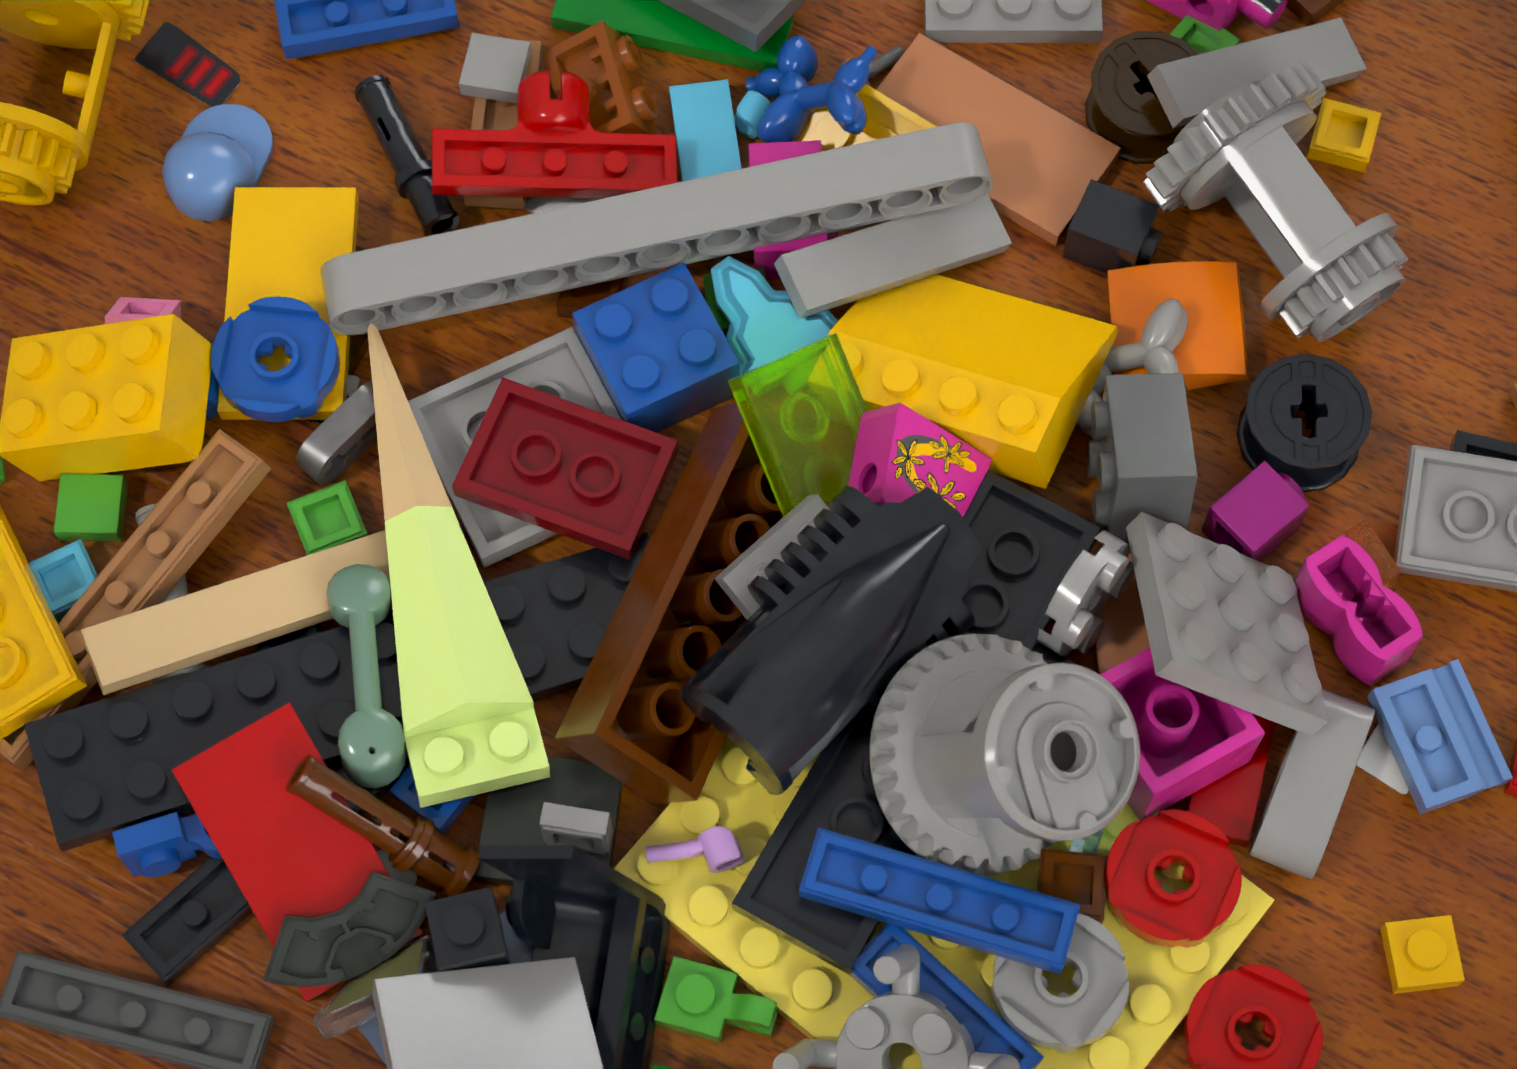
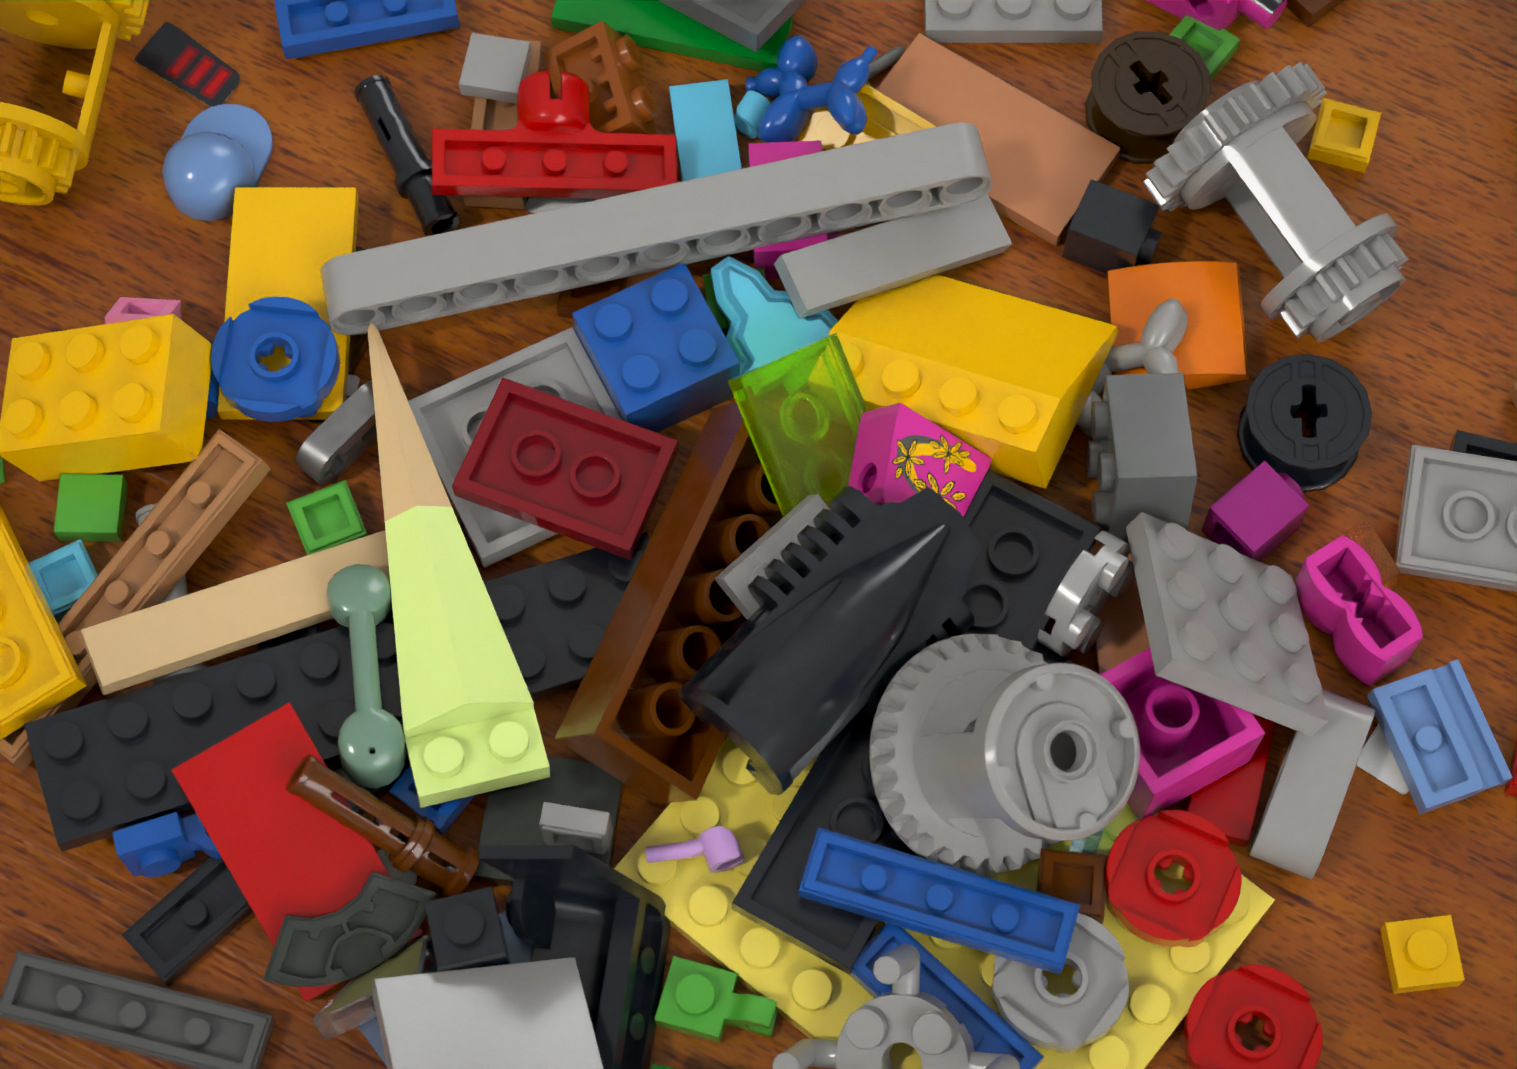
(1197, 81): light grey tile -> none

